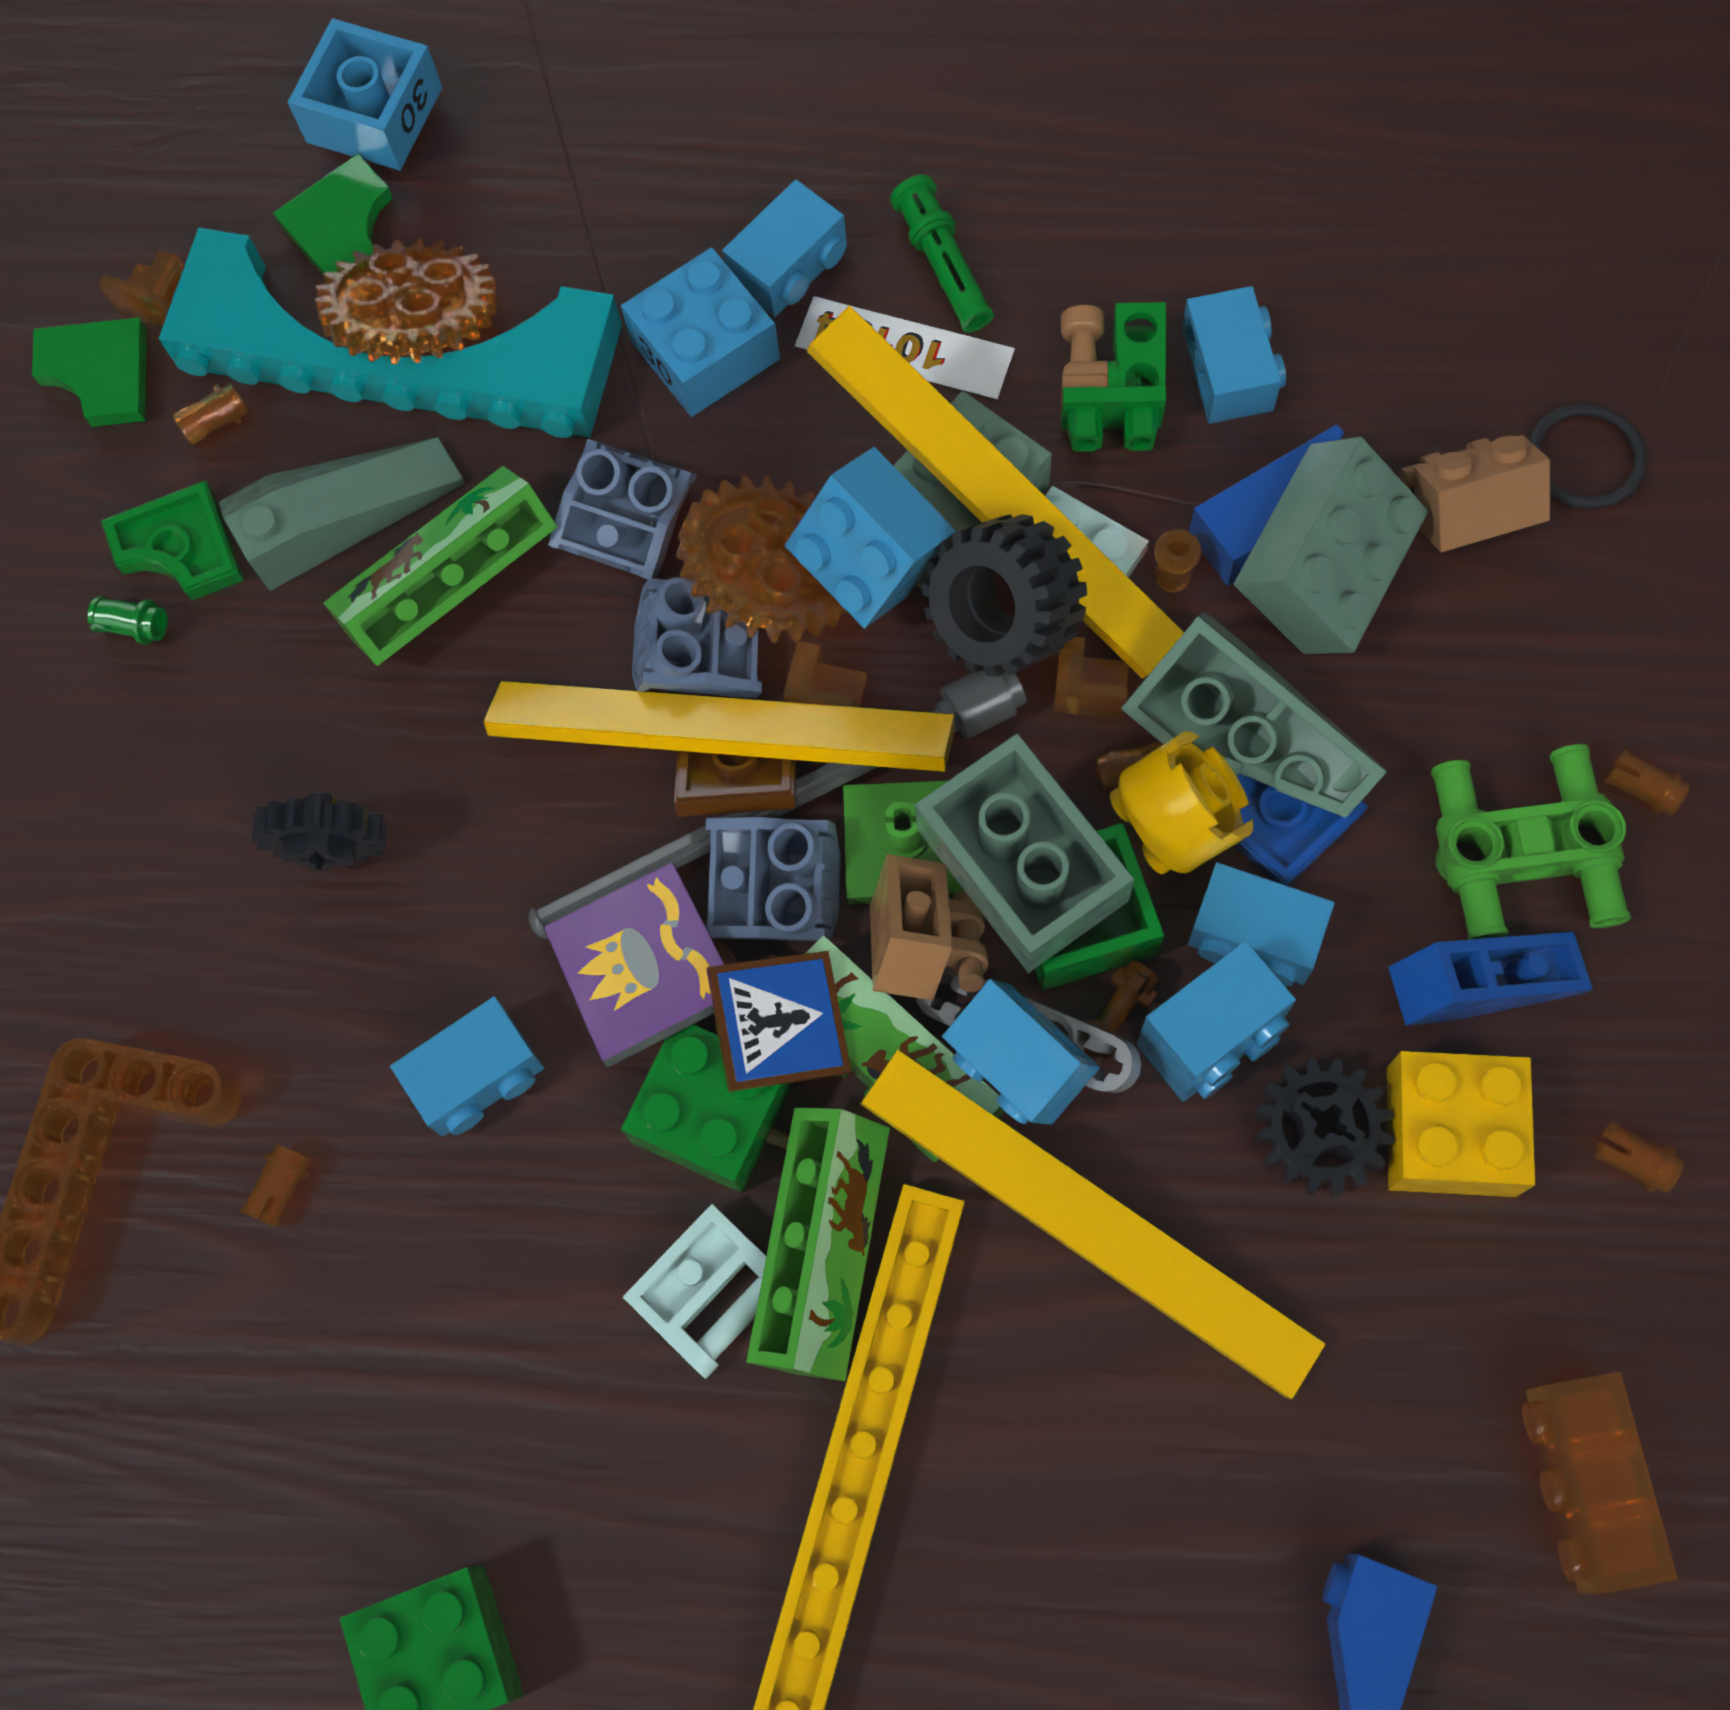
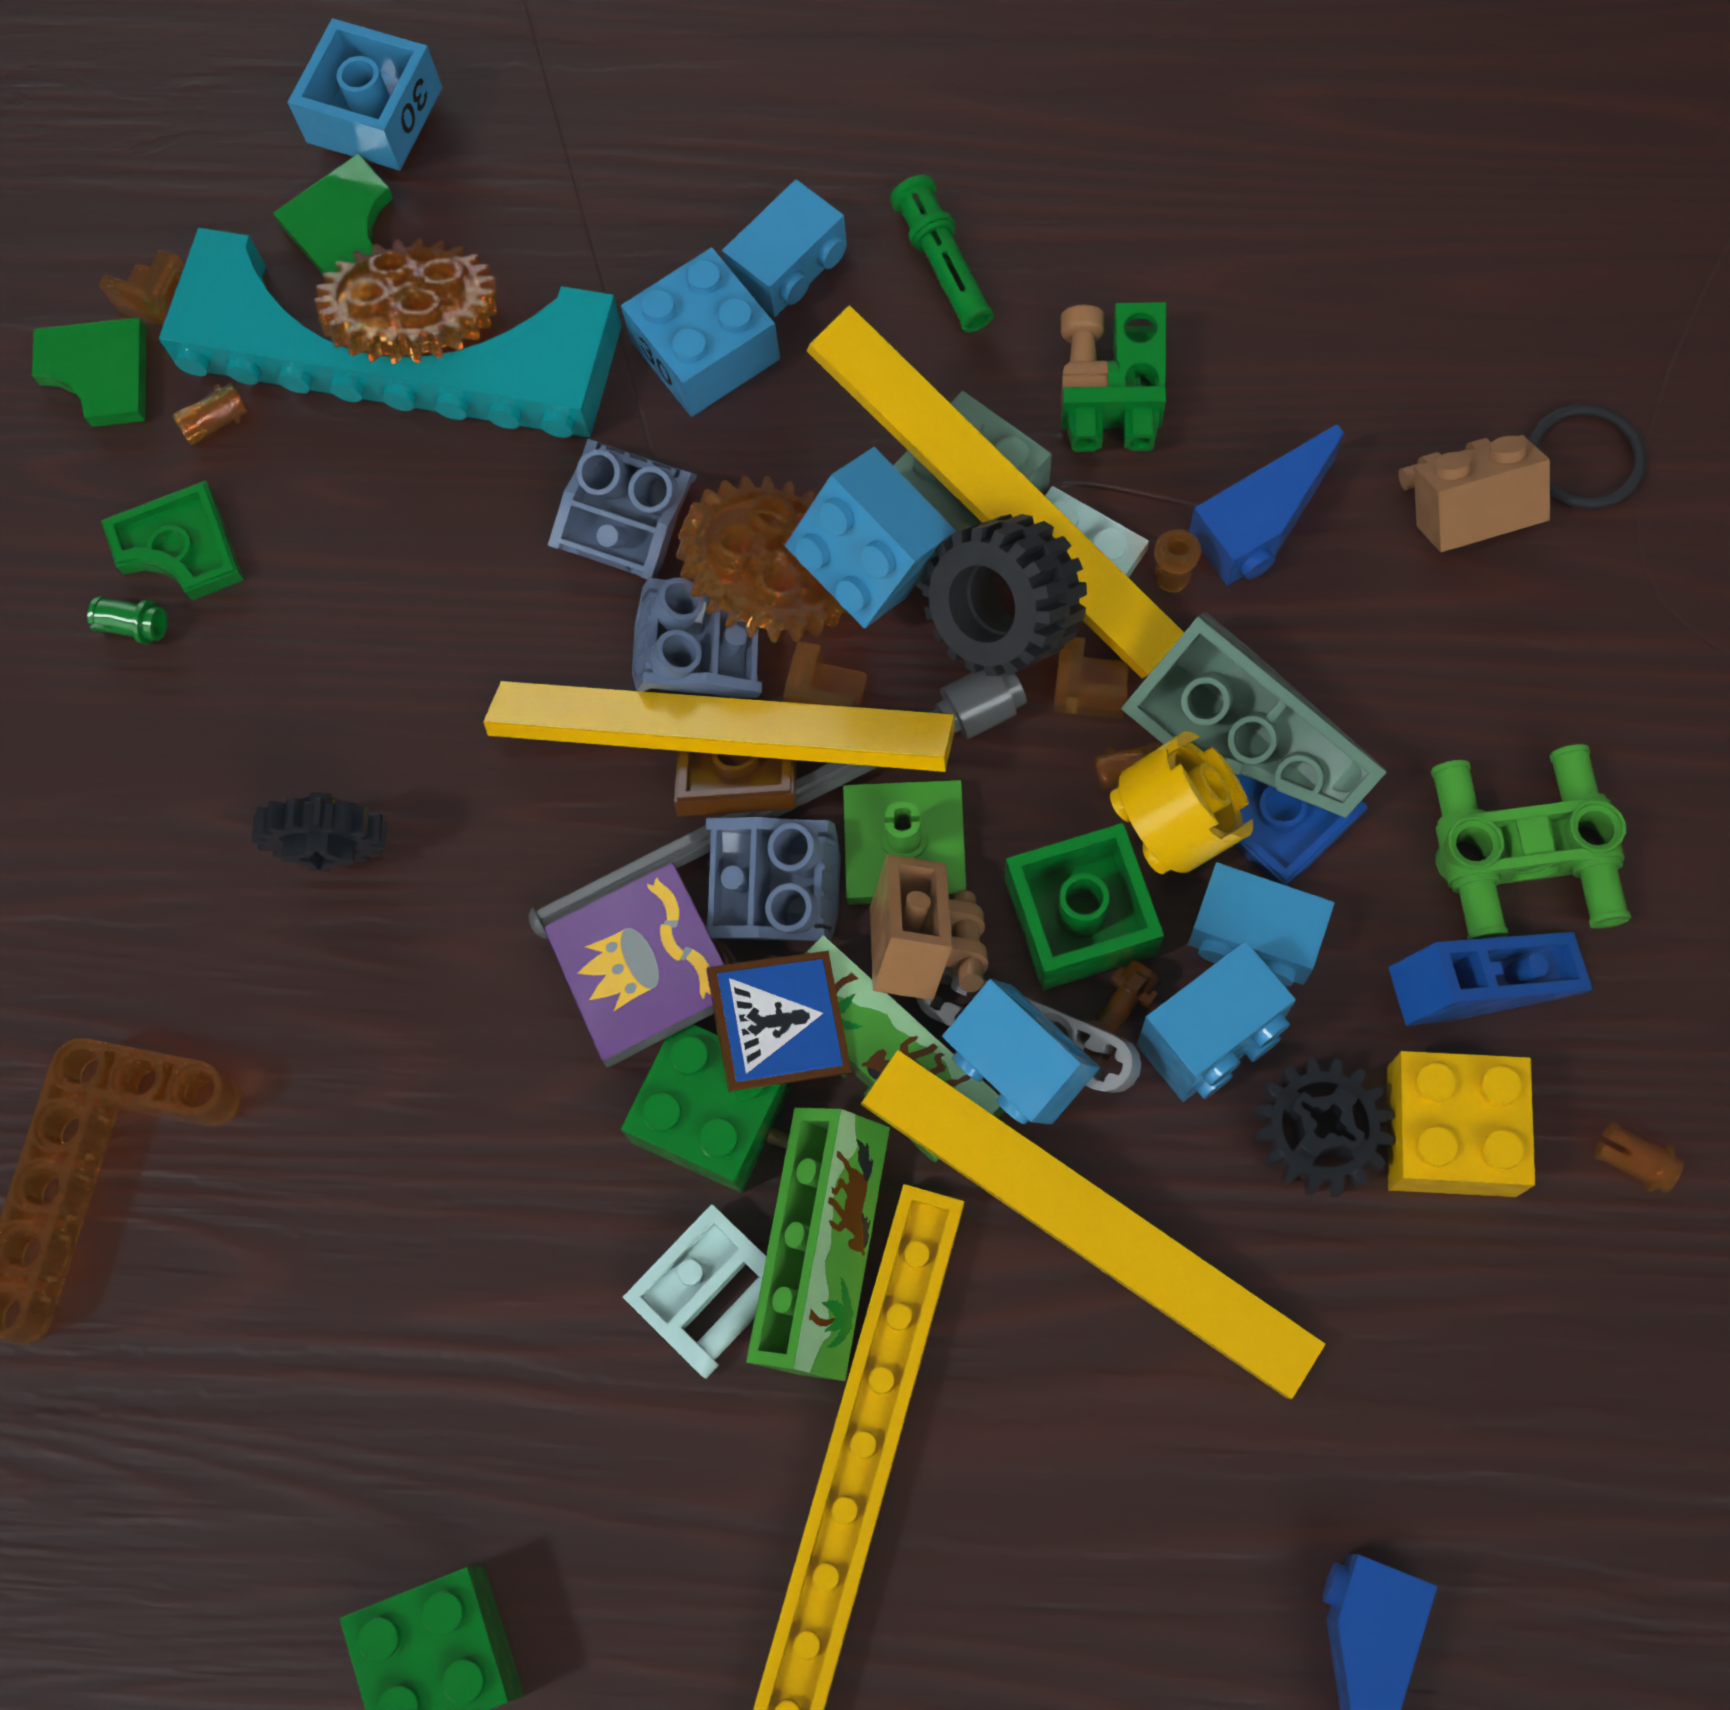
(276, 1182): clear orange pin -> none
(320, 510): sand green wedge -> none
(440, 564): bright green brick -> none
(468, 1069): dark azure brick -> none
(933, 352): white sticker -> none
(1023, 852): sand green brick -> none
(1232, 354): dark azure brick -> none
(1331, 546): sand green brick -> none
(1598, 1485): clear orange brick -> none
(1650, 783): clear orange pin -> none

